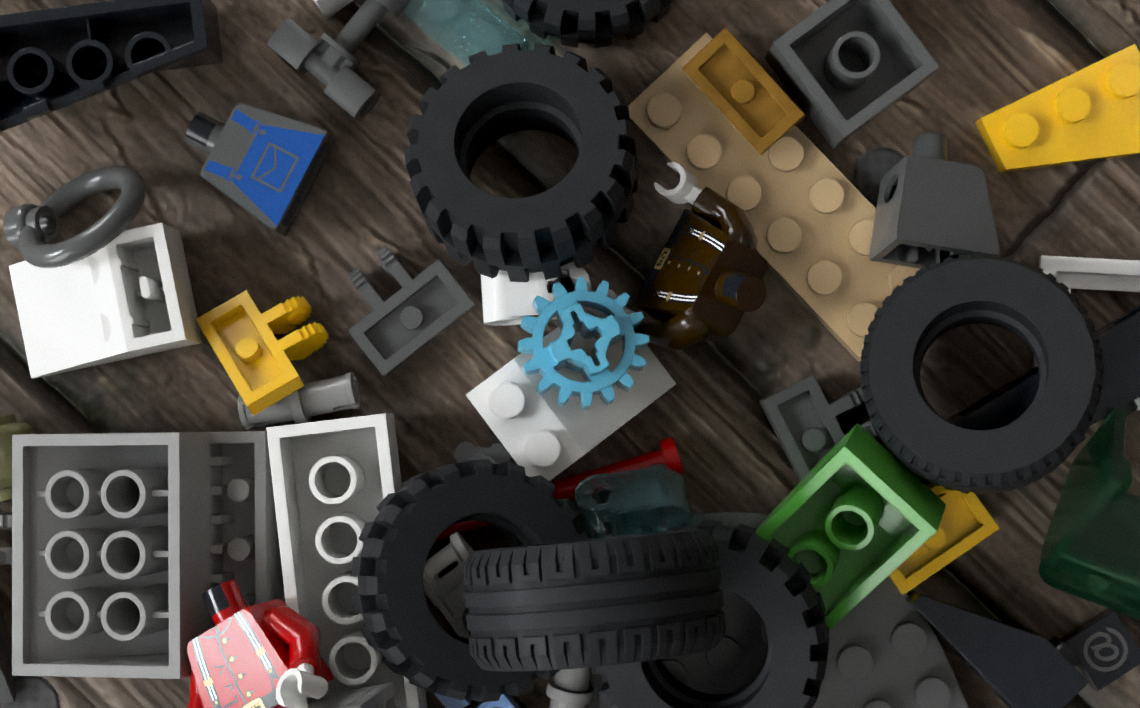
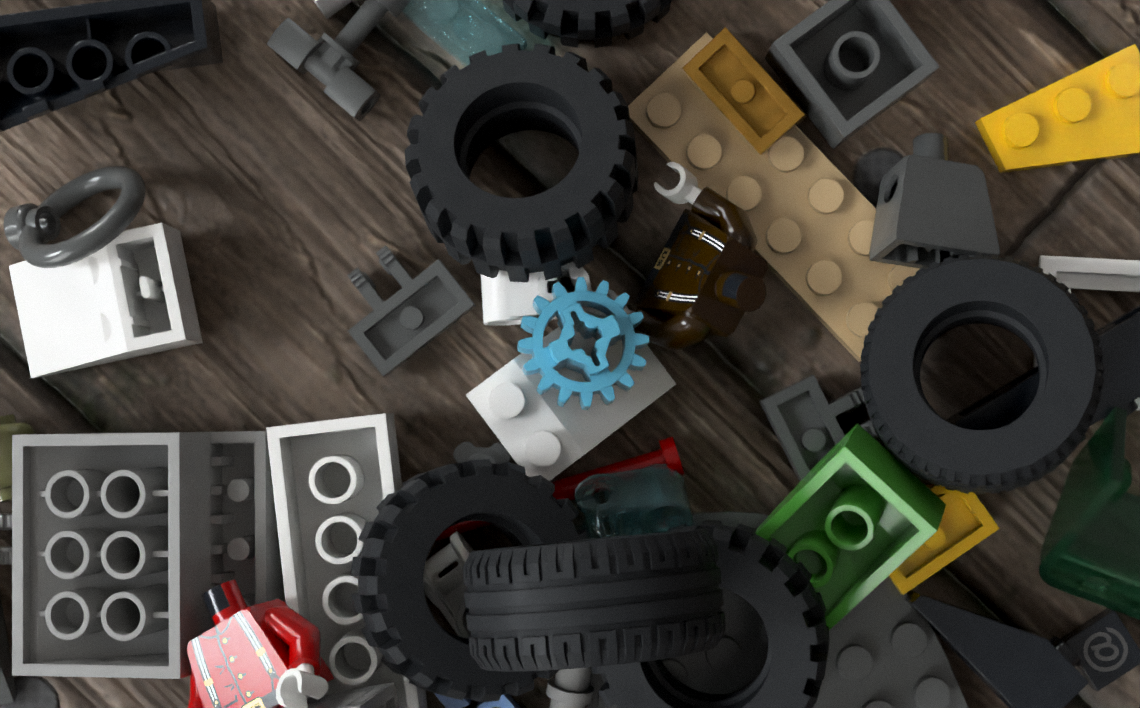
(251, 352): yellow hinge -> none
(261, 161): torso -> none
(311, 400): light grey pin -> none

